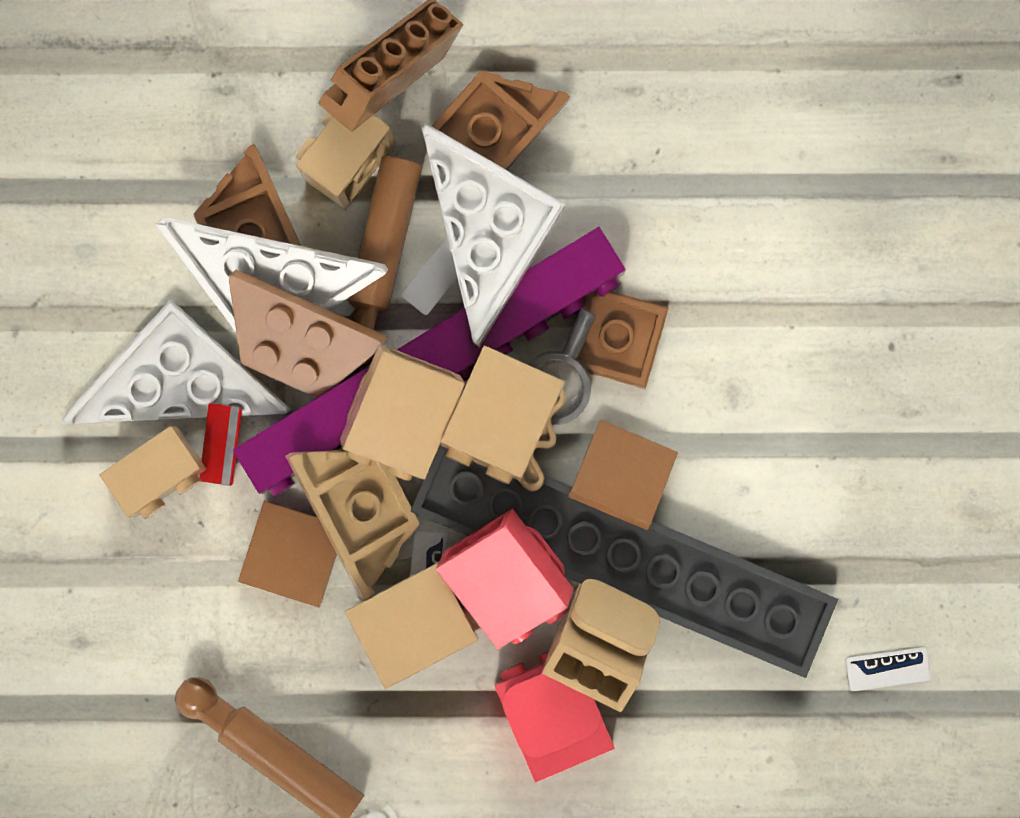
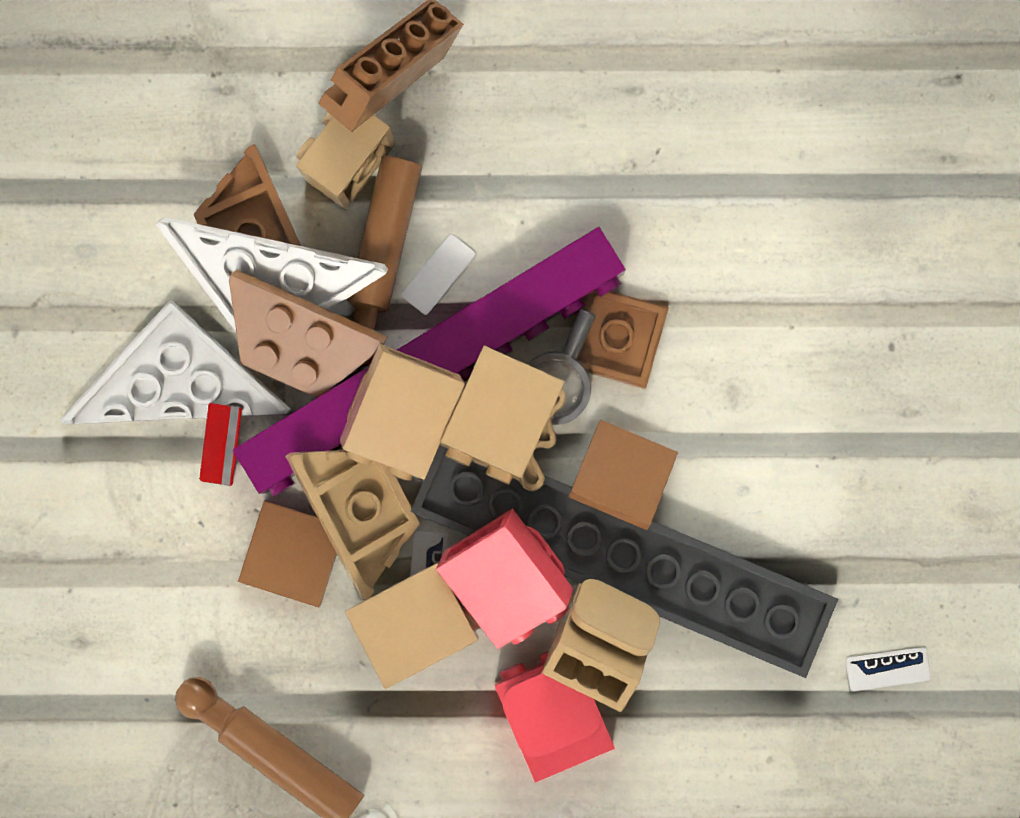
(154, 472): tan brick -> none
(490, 223): white tile -> none
(500, 116): medium nougat wing -> none

